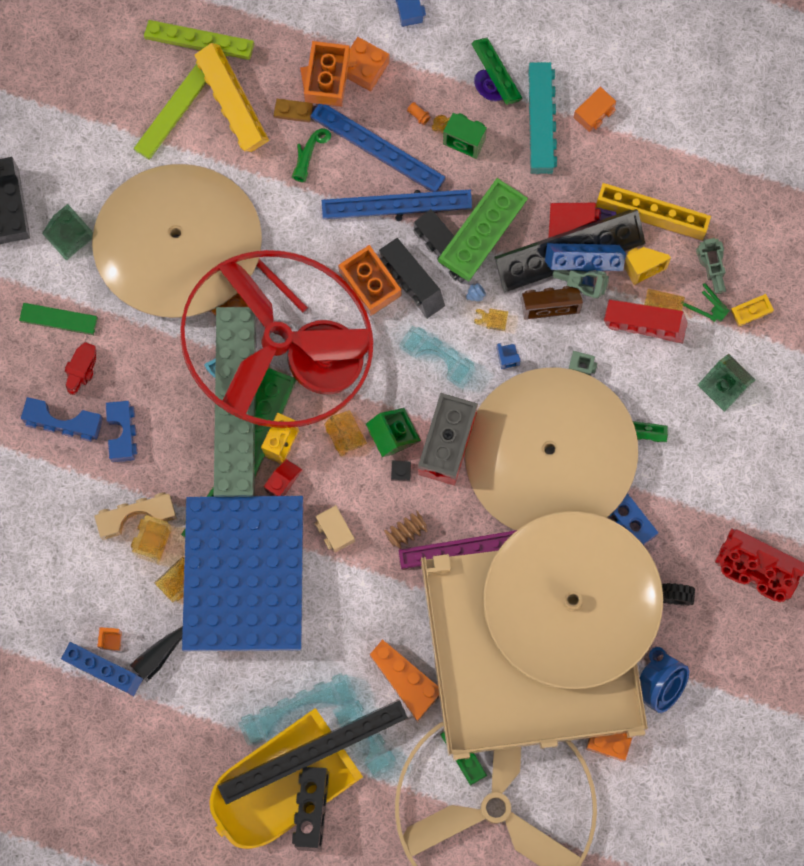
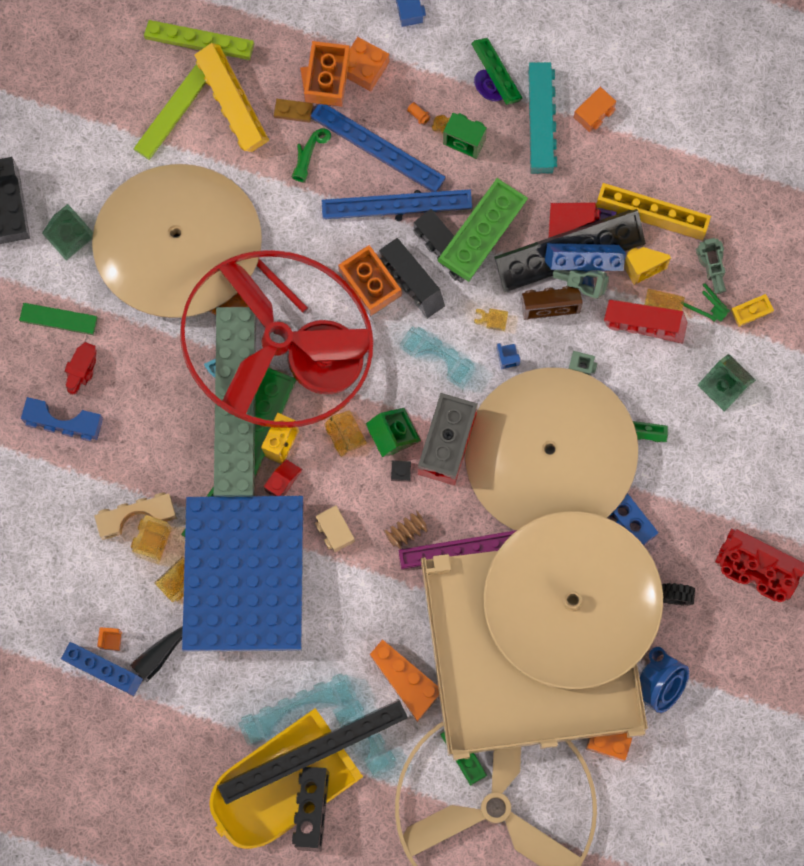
(123, 447): blue arch -> none
(475, 293): medium blue plate -> none

